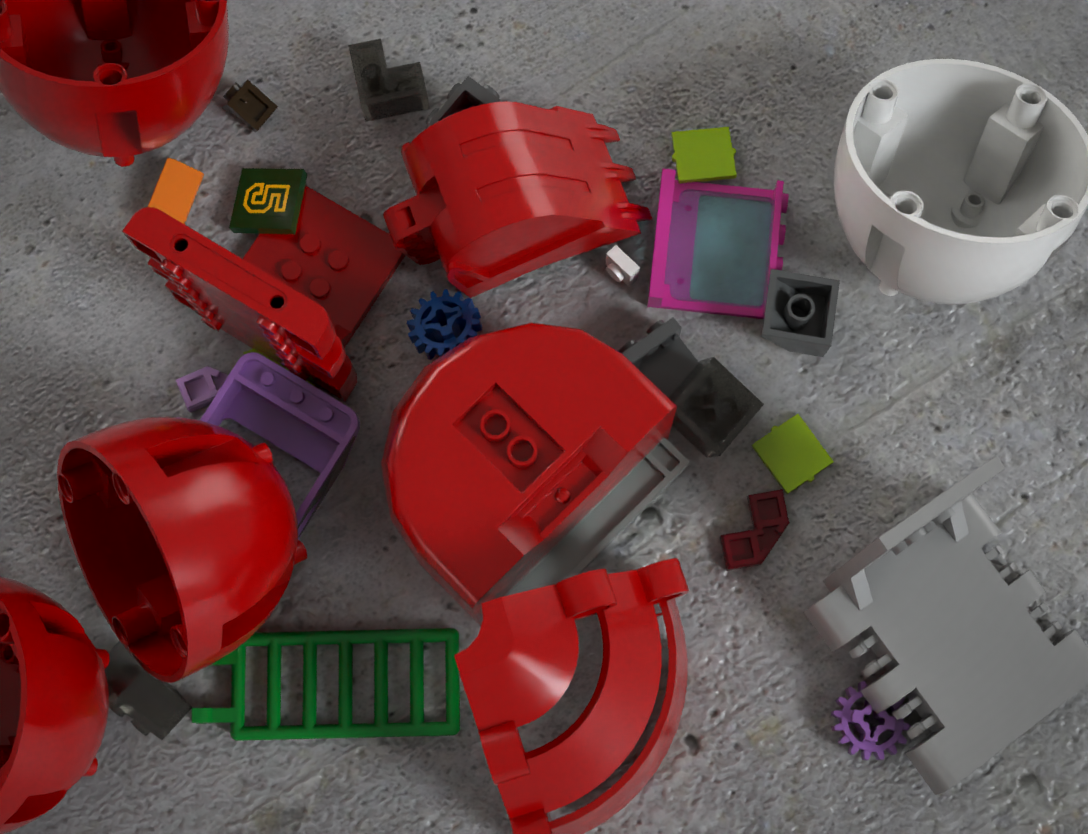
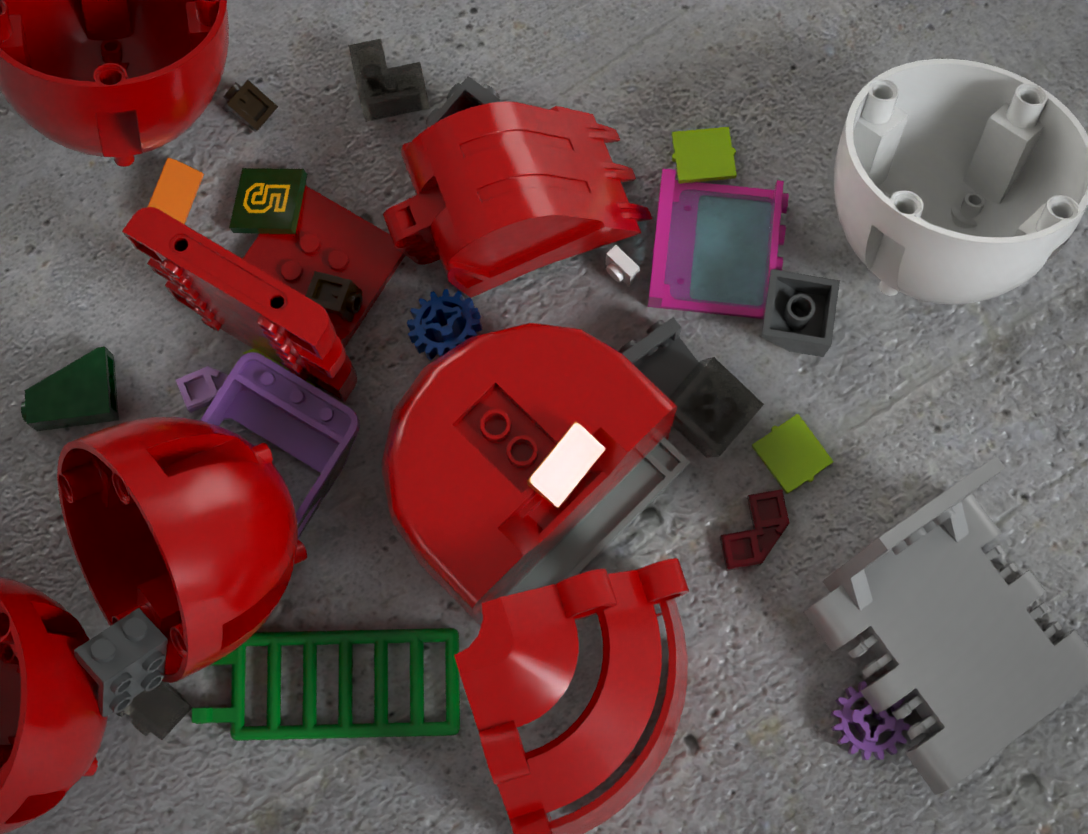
(75, 394): none -> dark green slope
(124, 660): none -> dark grey bracket
(335, 295): none -> dark brown bracket
(566, 465): none -> slope

